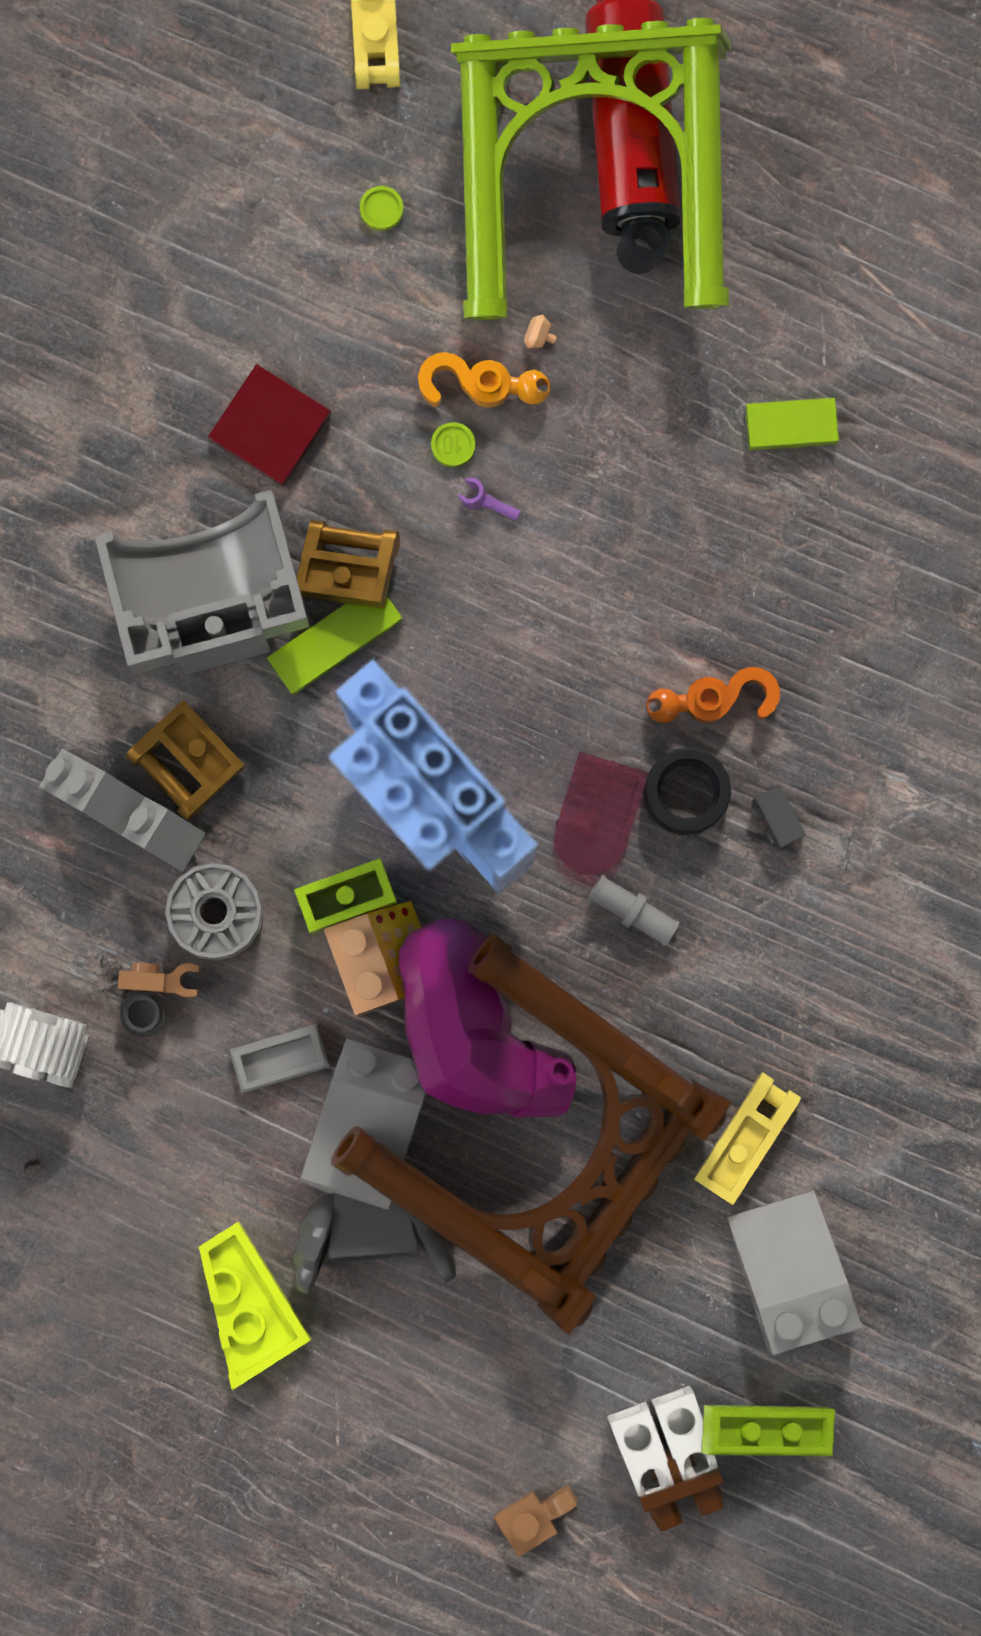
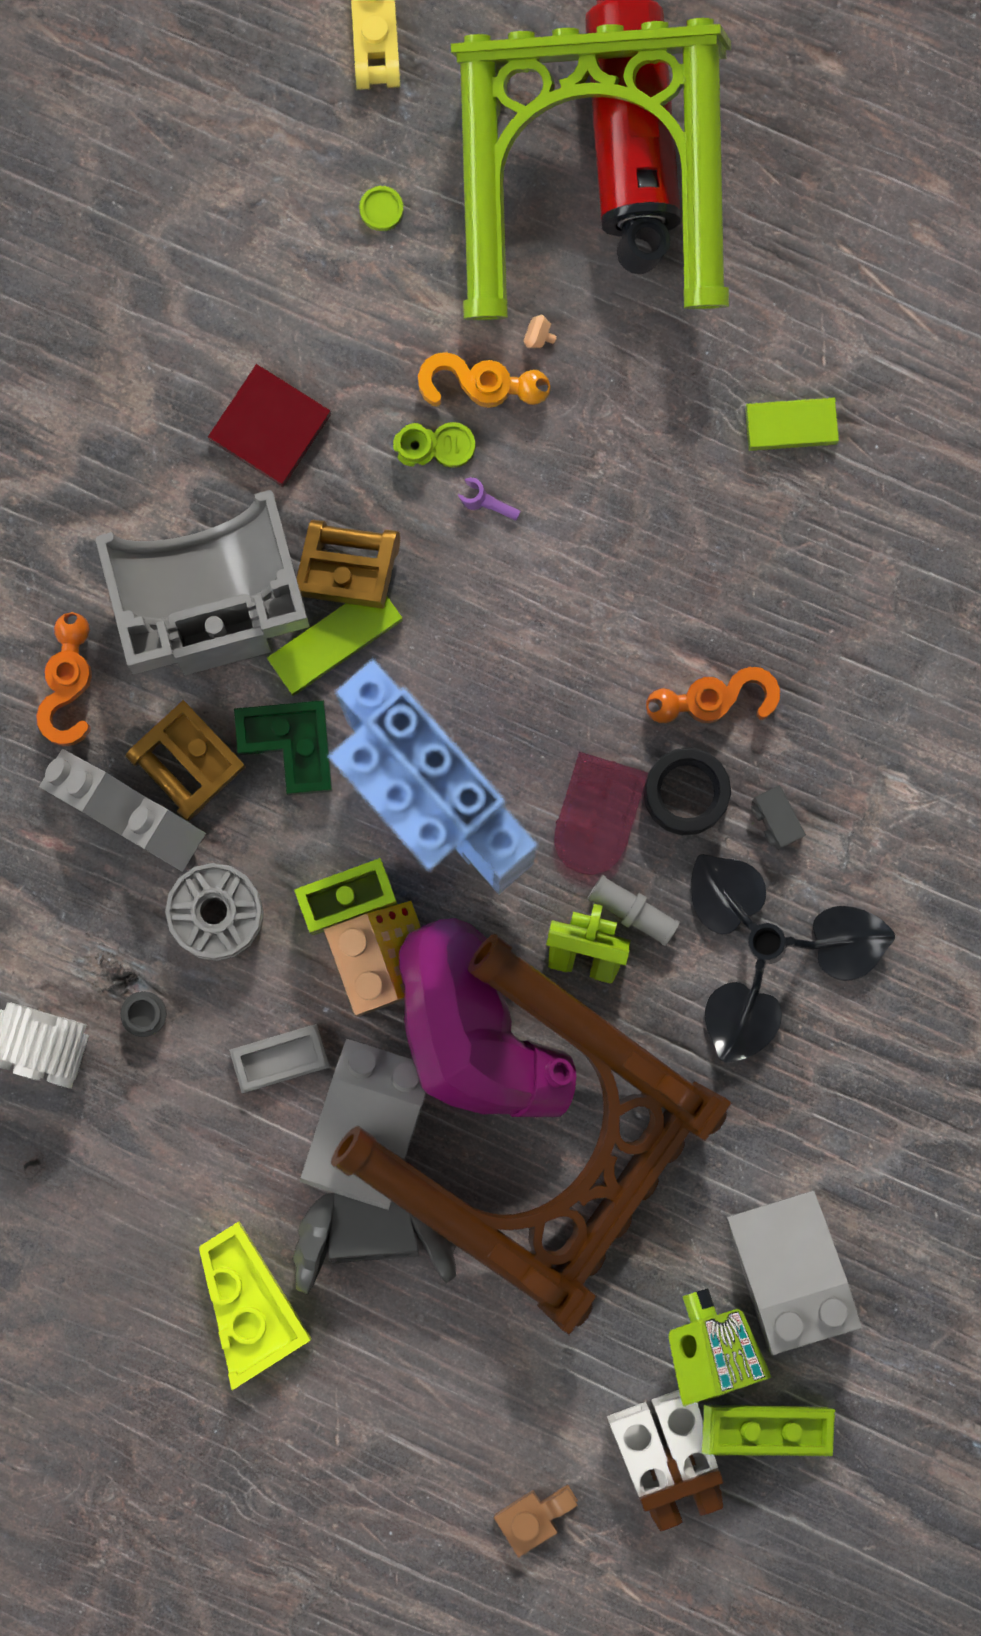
(68, 677): none -> orange piece
(147, 978): medium nougat plate -> none
(295, 730): none -> dark green plate
(415, 433): none -> lime plate
(591, 938): none -> lime hips
(714, 1351): none -> lime torso
(723, 897): none -> black plant
(746, 1140): light yellow plate -> none

